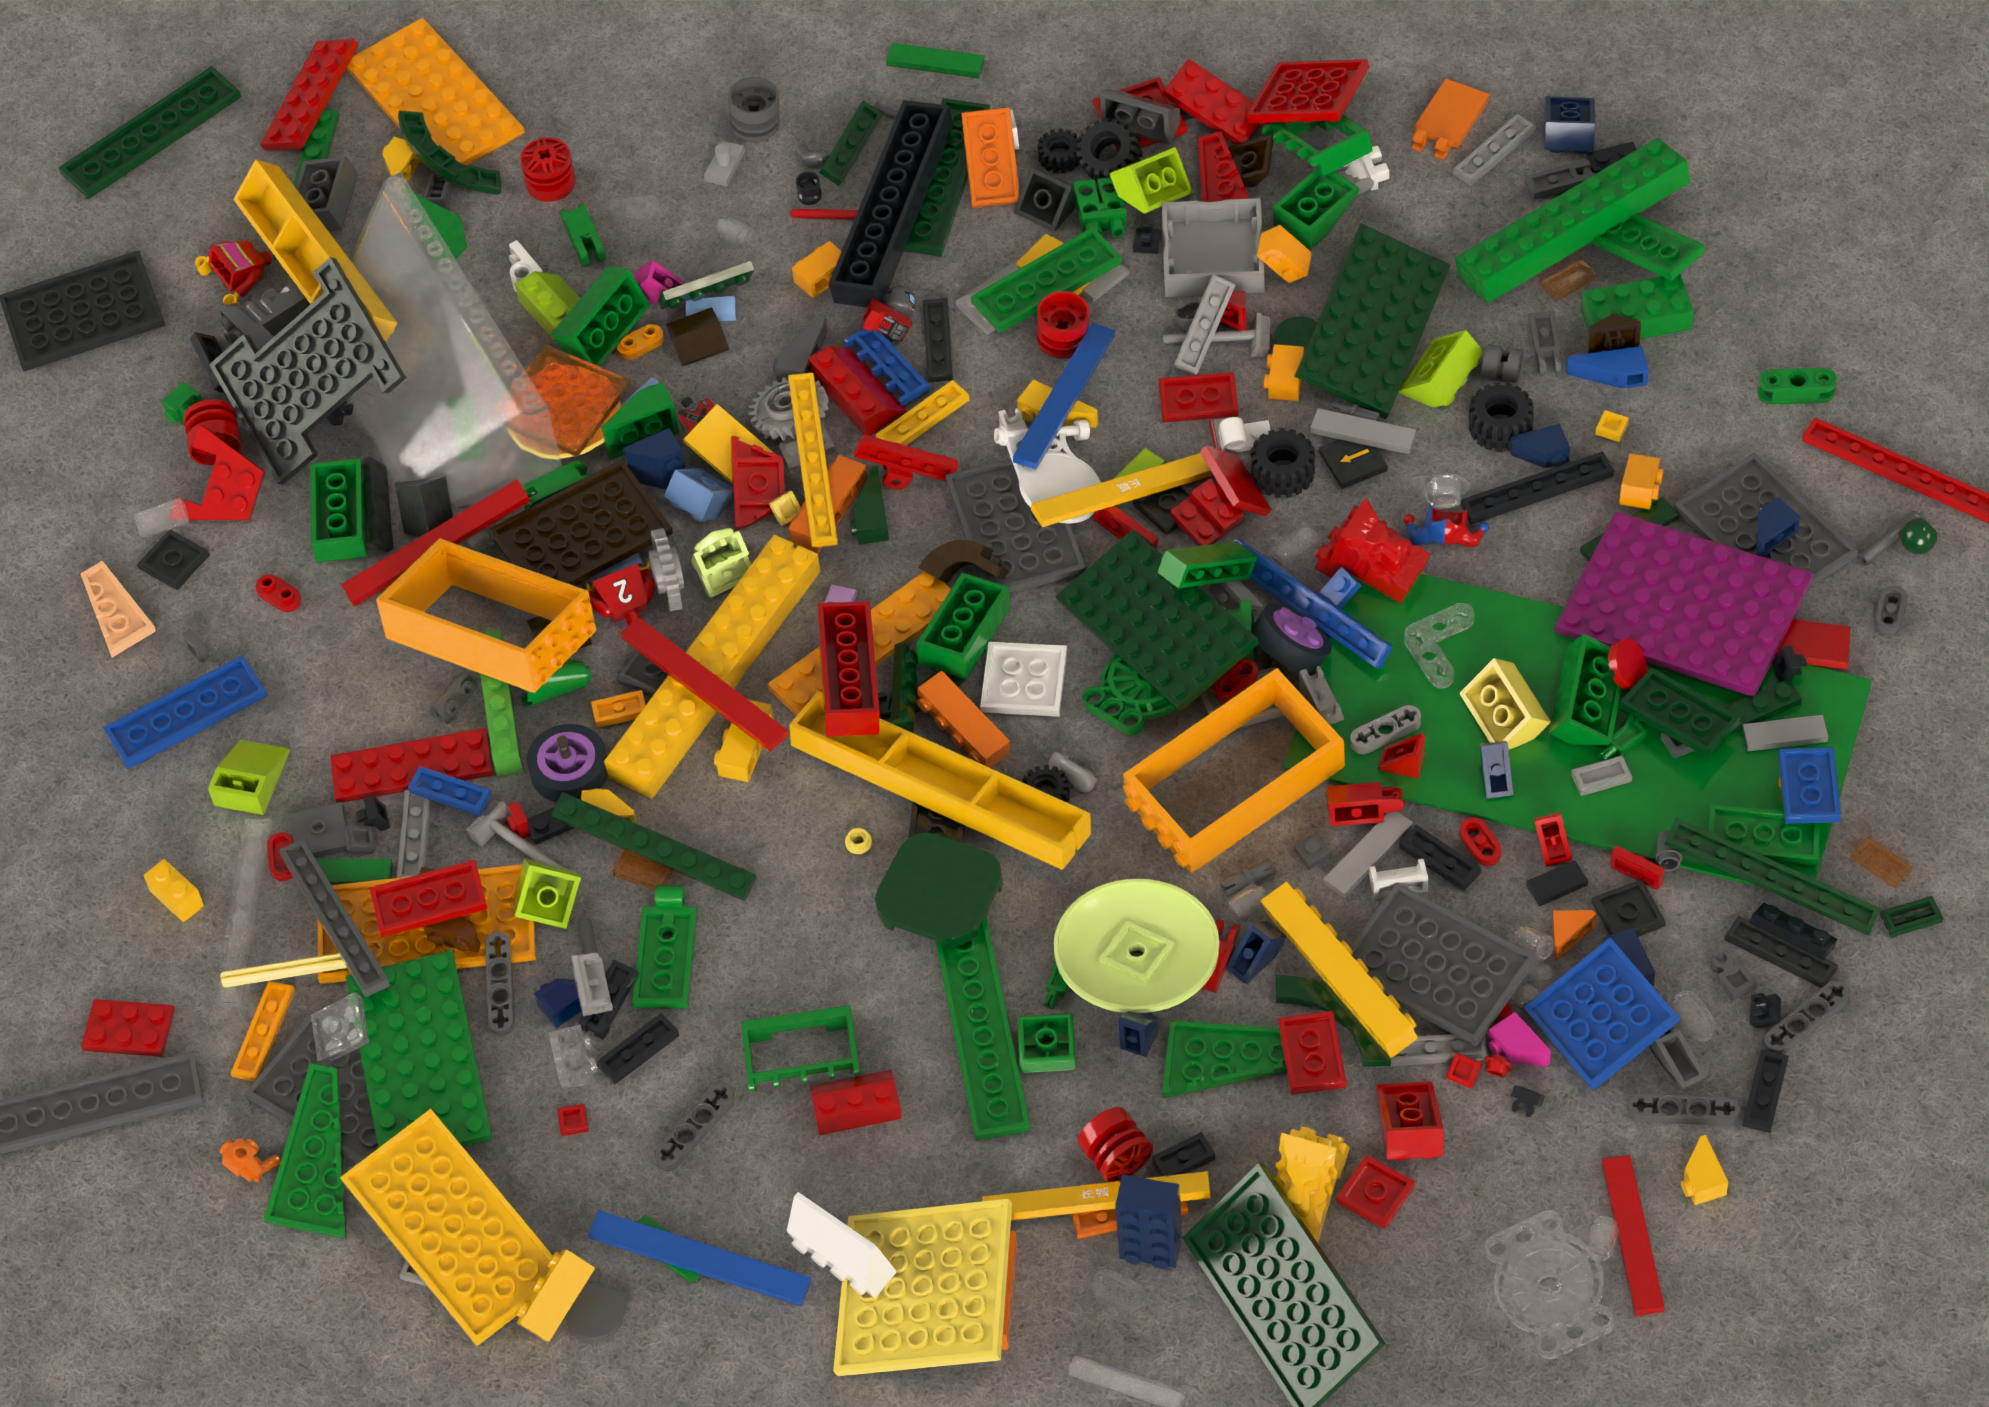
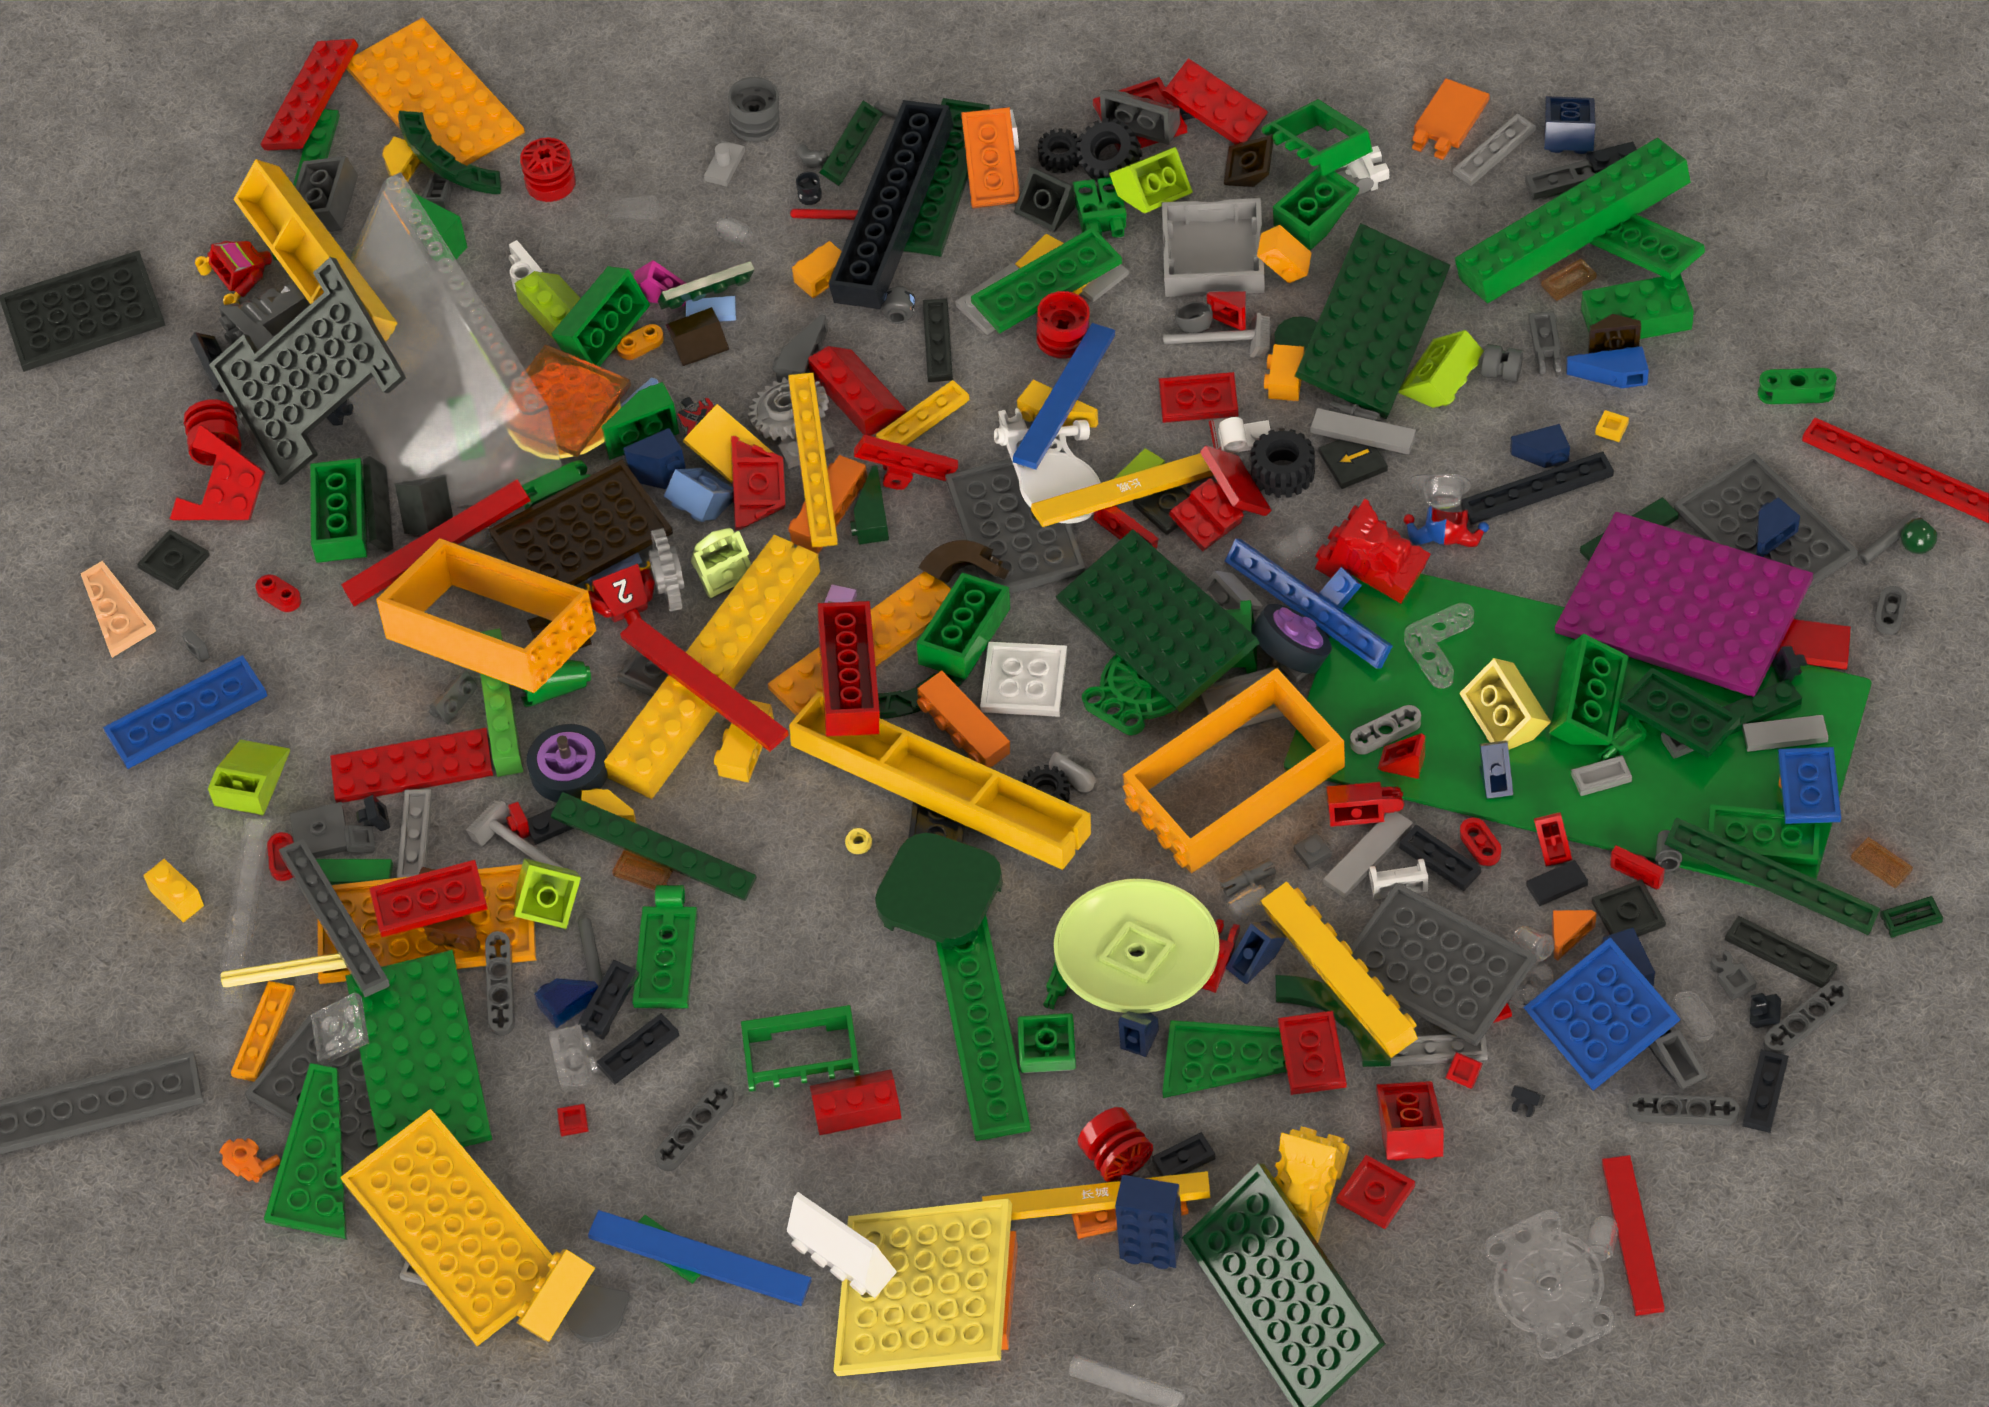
(128, 1028): red plate -> none
(150, 132): dark green plate -> none
(161, 518): clear tile -> none
(179, 401): green brick -> none
(449, 791): blue plate -> none
(582, 234): green piece -> none
(591, 984): light grey hinge -> none
(618, 708): light orange plate -> none
(785, 508): light yellow tile -> none
(886, 321): red leg -> none
(890, 364): blue hinge -> none
(904, 687): dark green plate -> none
(935, 60): green tile -> none
(1147, 239): black tile -> none
(1204, 324): light grey tile -> none
(1207, 564): green brick -> none
(1218, 171): red wing -> none
(1234, 681): red plate -> none
(1308, 91): red plate -> none
(1319, 695): light grey hinge -> none
(1497, 1065): red plate -> none
(1499, 400): black tyre -> none
(1518, 1042): dark pink slope -> none
(1628, 663): red tile -> none
(1641, 481): light orange brick -> none
(1703, 1174): yellow slope -> none
(1793, 930): black plate -> none

